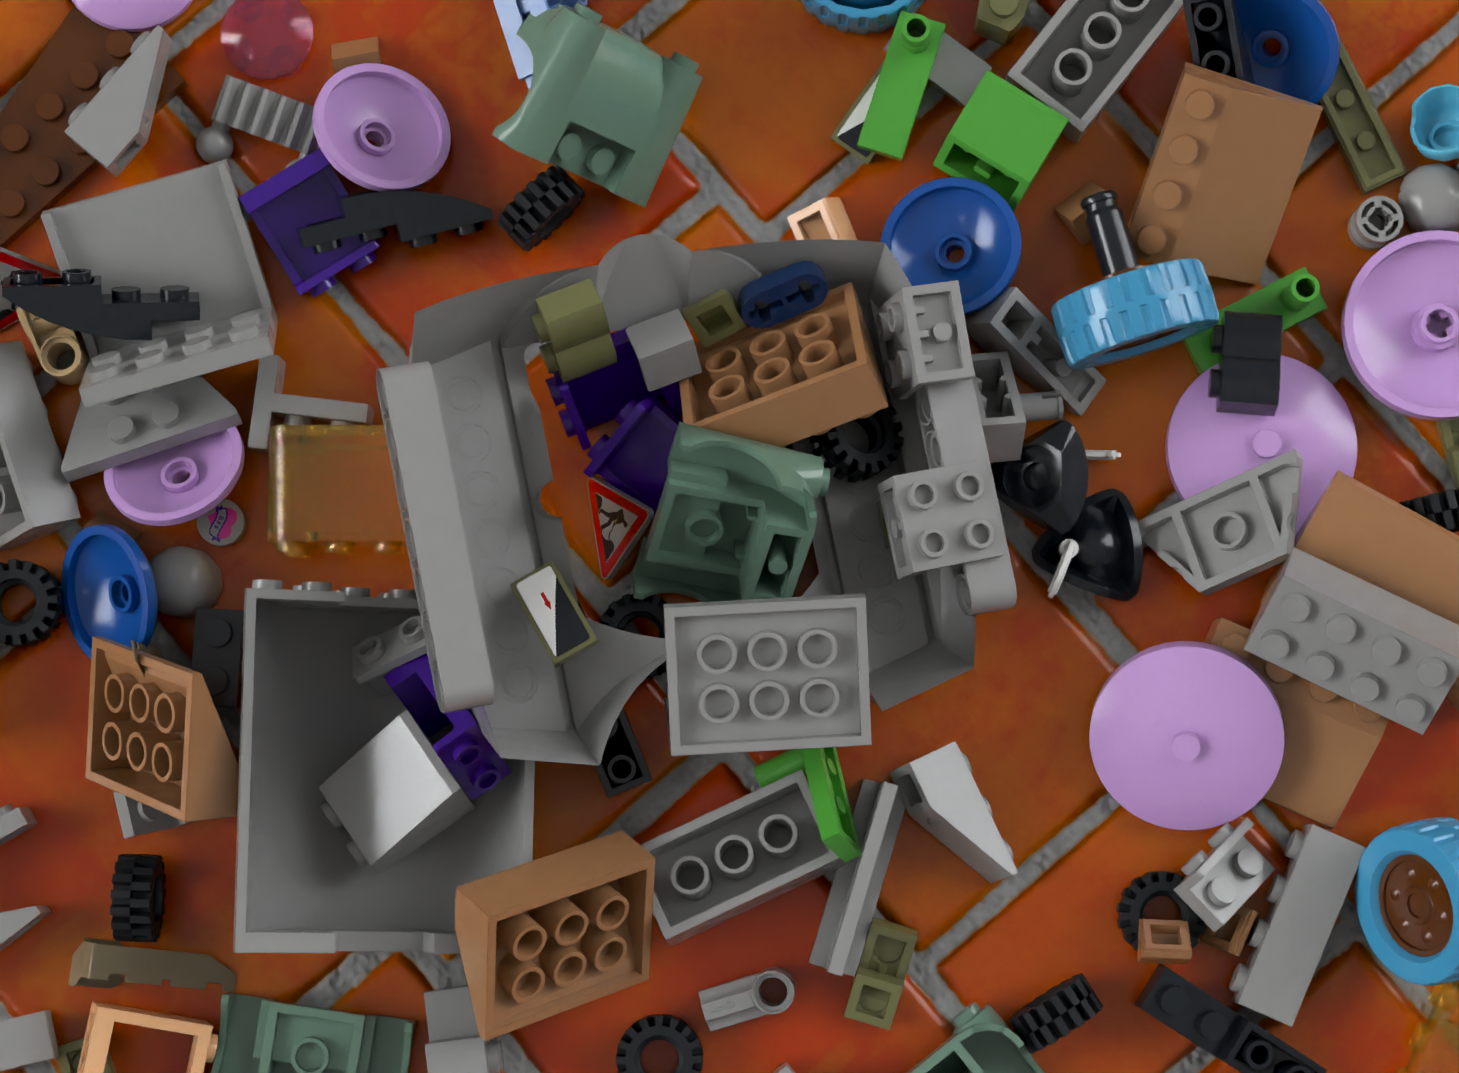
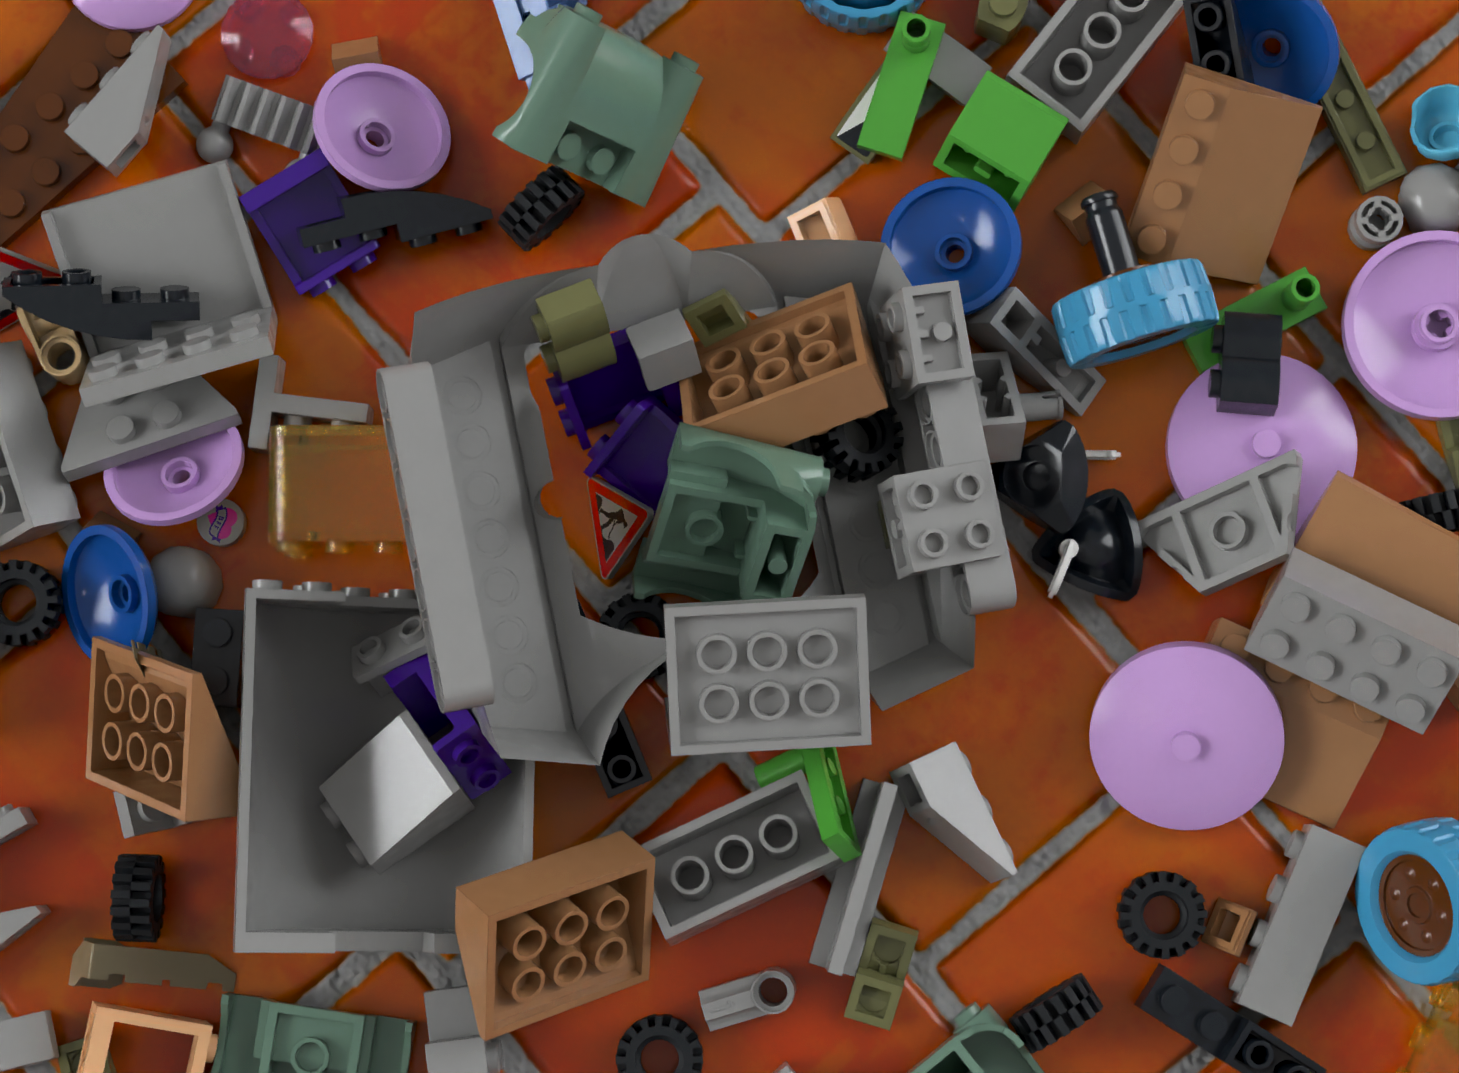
(554, 613): slope -> none
(782, 294): dark blue beam -> none
(1164, 941): medium nougat slope -> none
(1224, 877): light grey bracket -> none

